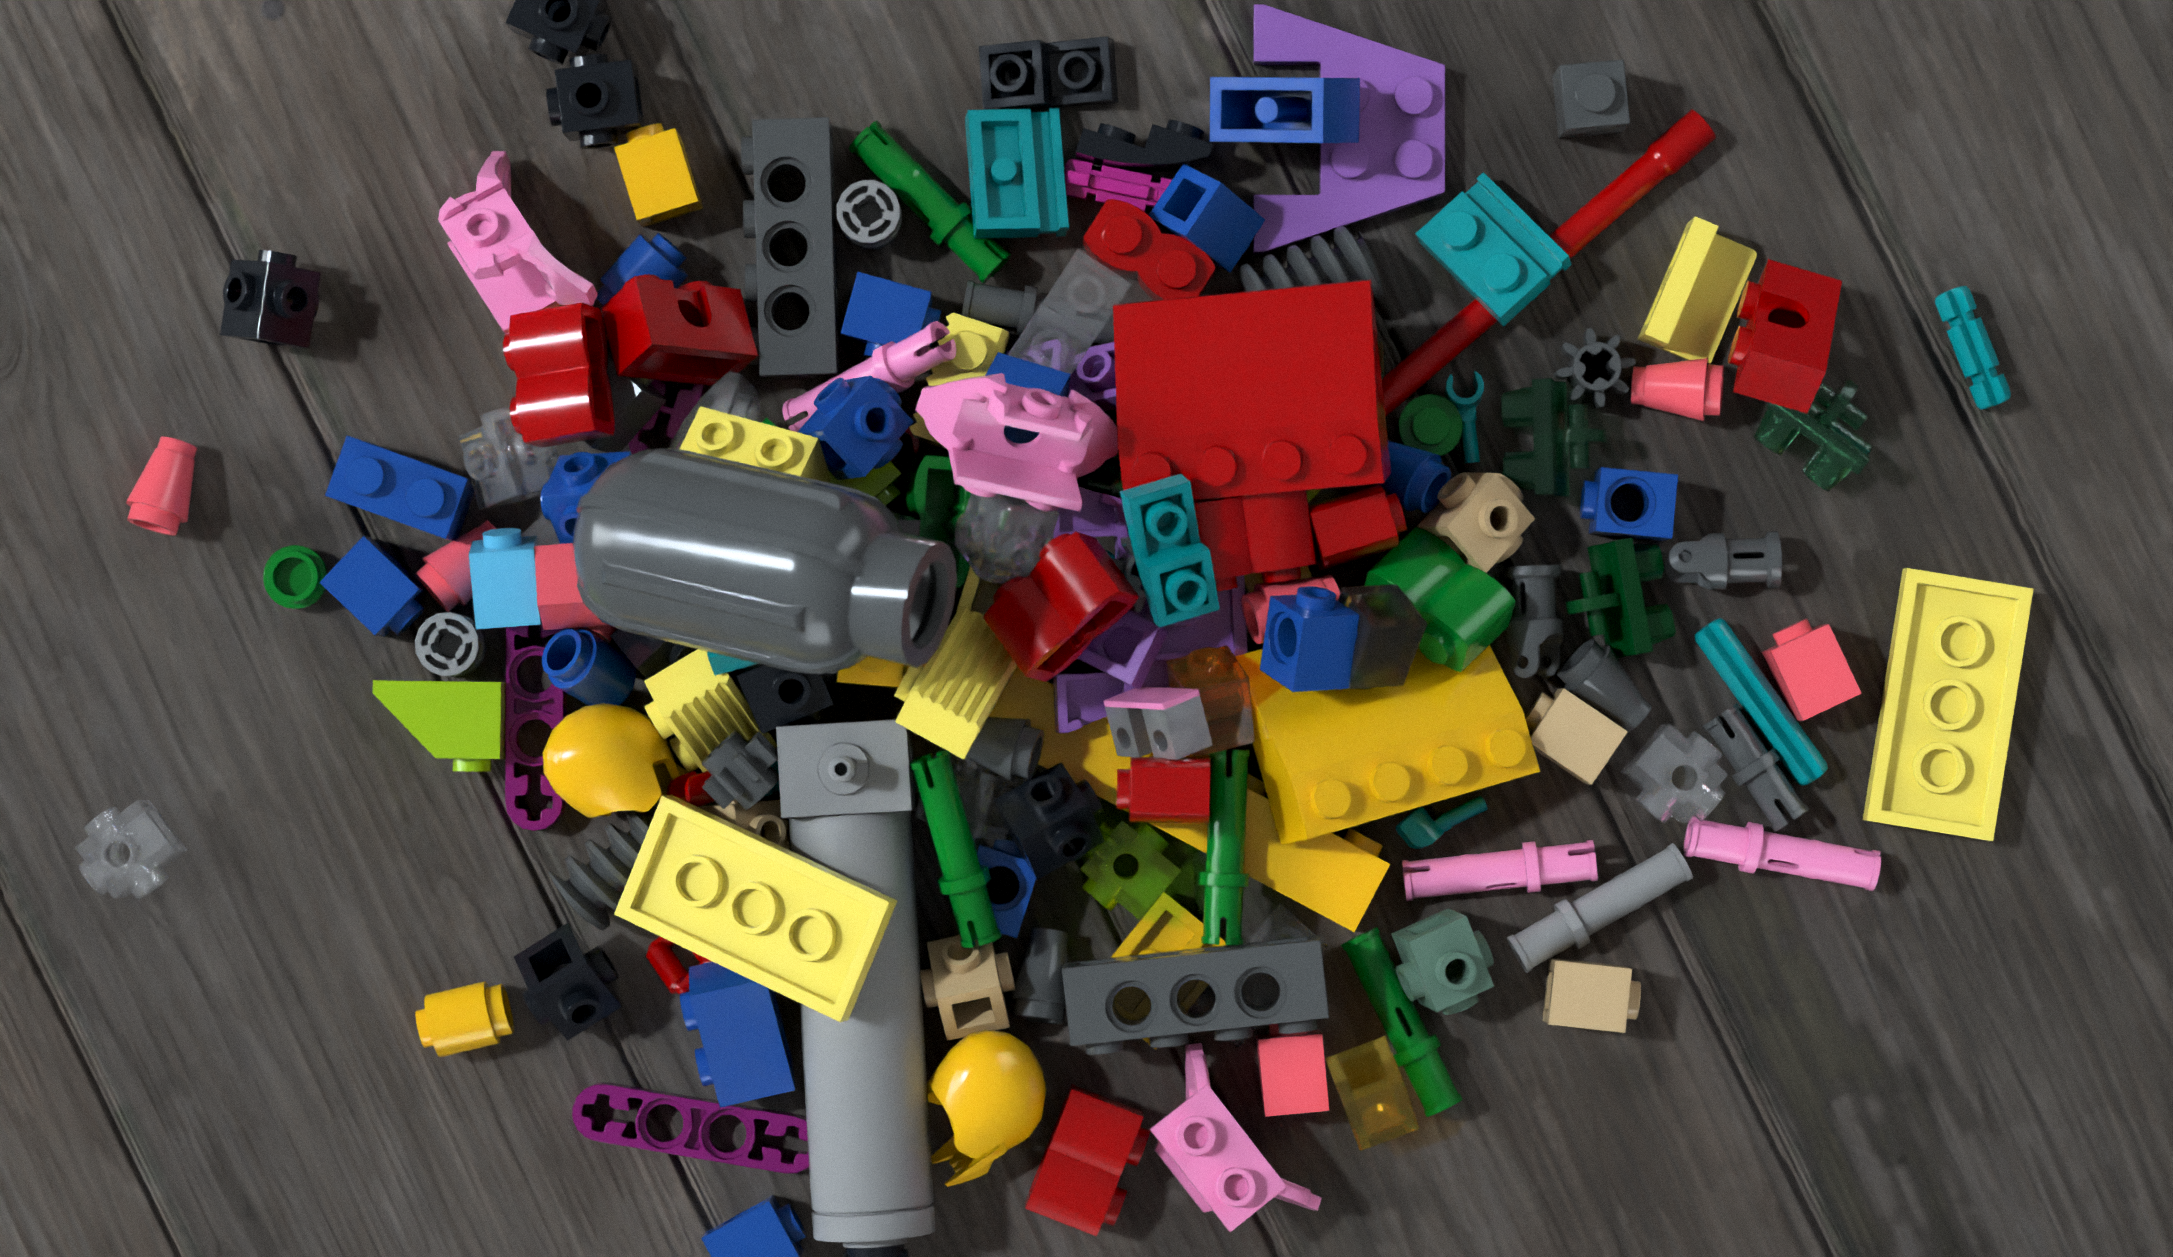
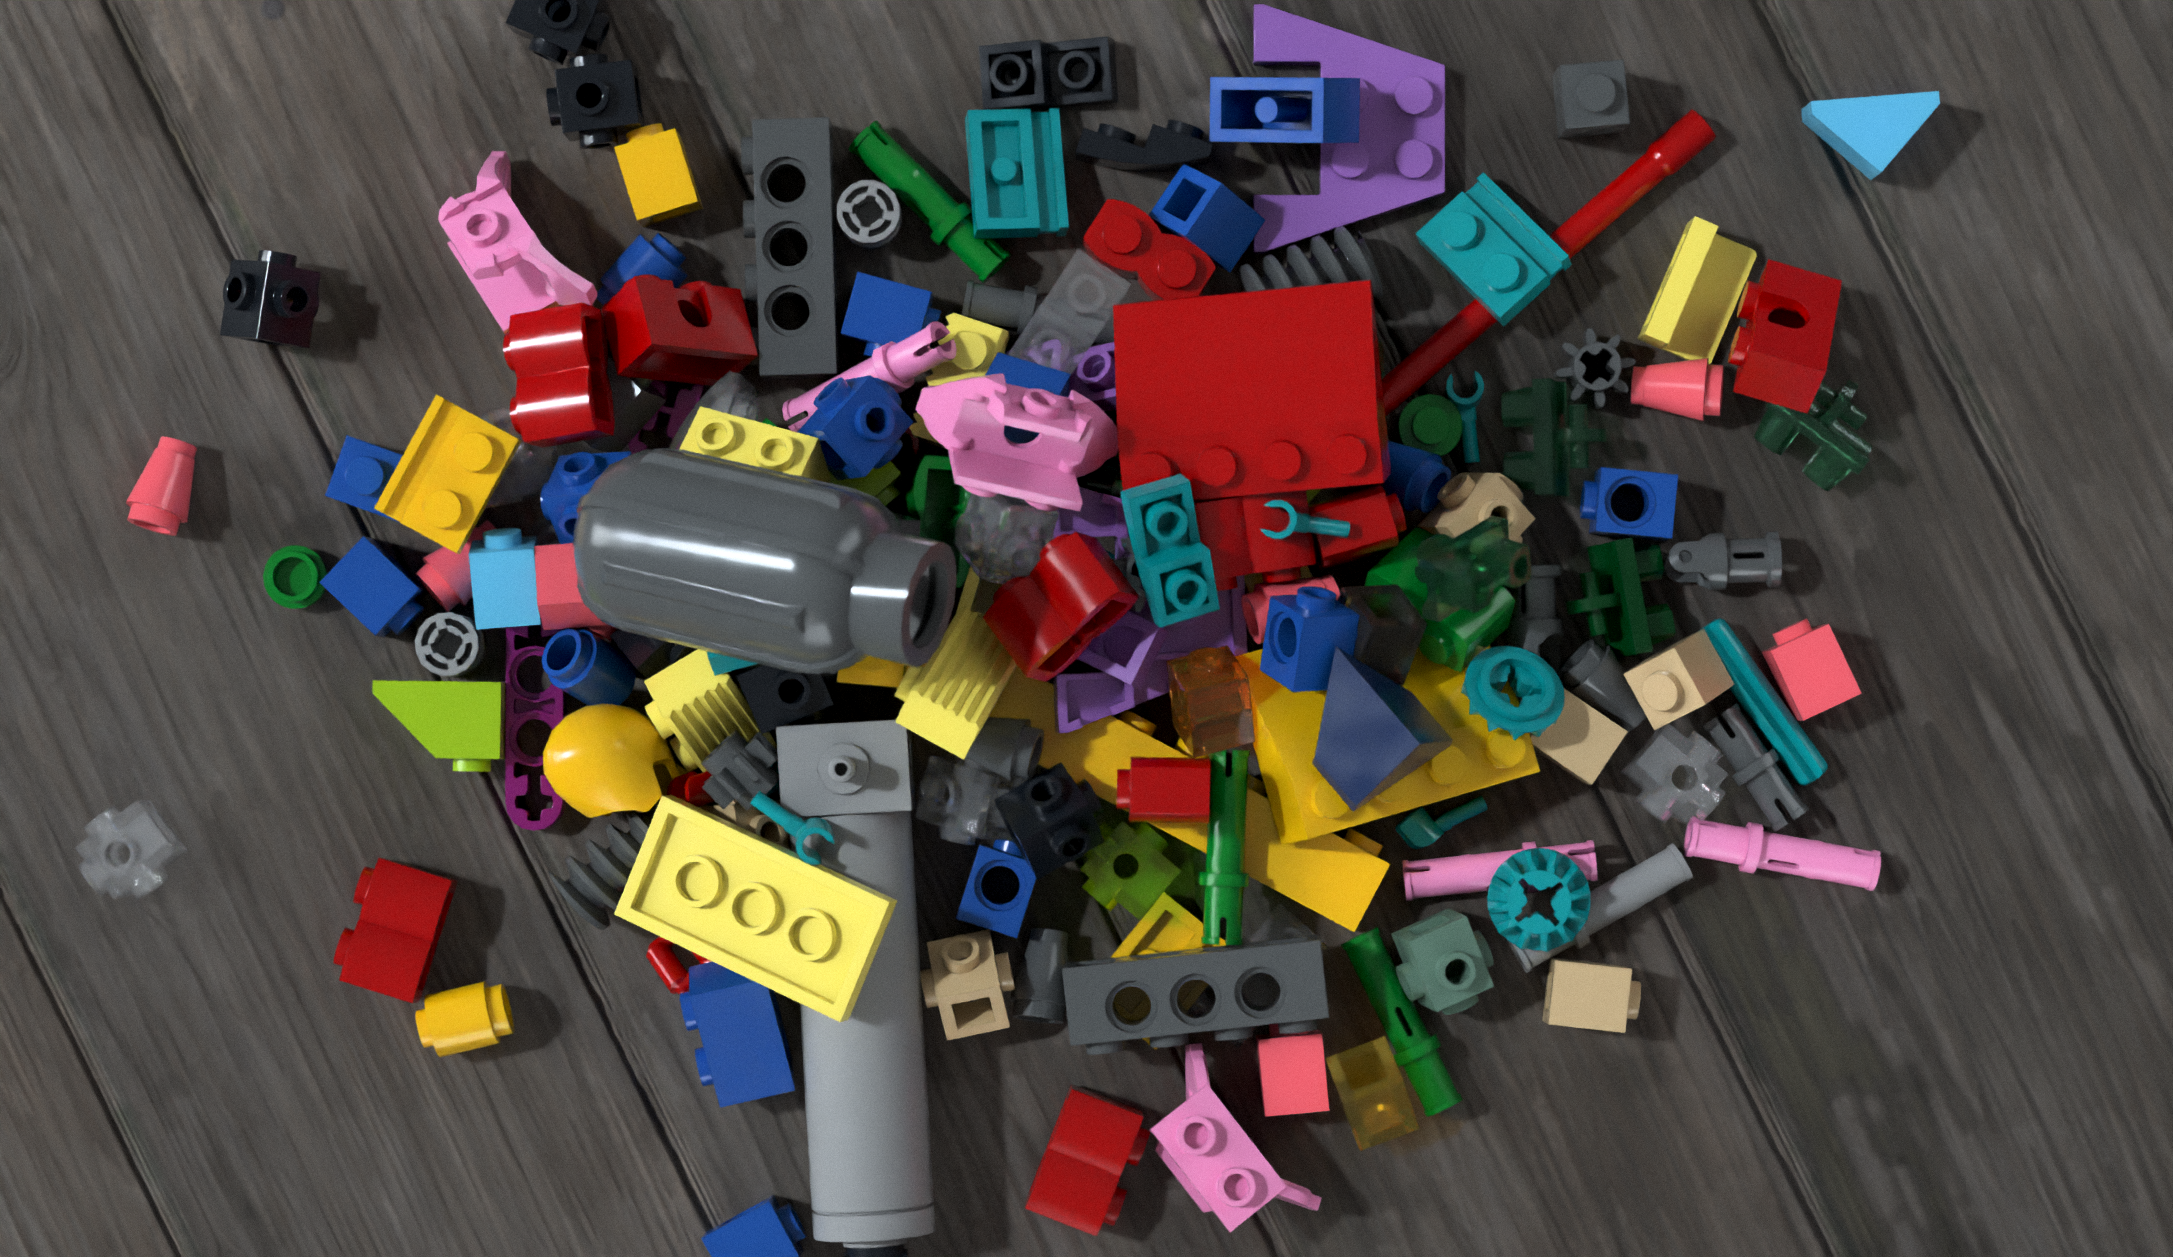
(395, 929): none -> red brick
(447, 474): none -> yellow plate
(568, 994): black brick -> none
(695, 1135): magenta beam -> none
(795, 826): none -> teal hand
(961, 870): green pin -> none
(992, 1099): yellow helmet -> none
(1112, 184): dark pink axle -> none
(1158, 721): flat silver piece -> none
(1305, 523): none -> teal hand
(1371, 732): none -> dark blue slope
(1469, 567): none -> clear green hips
(1531, 680): none -> teal gear
(1542, 869): none -> teal gear
(1678, 679): none -> tan brick
(1870, 128): none -> medium azure slope
(1948, 704): light yellow plate -> none
(1973, 347): teal axle -> none

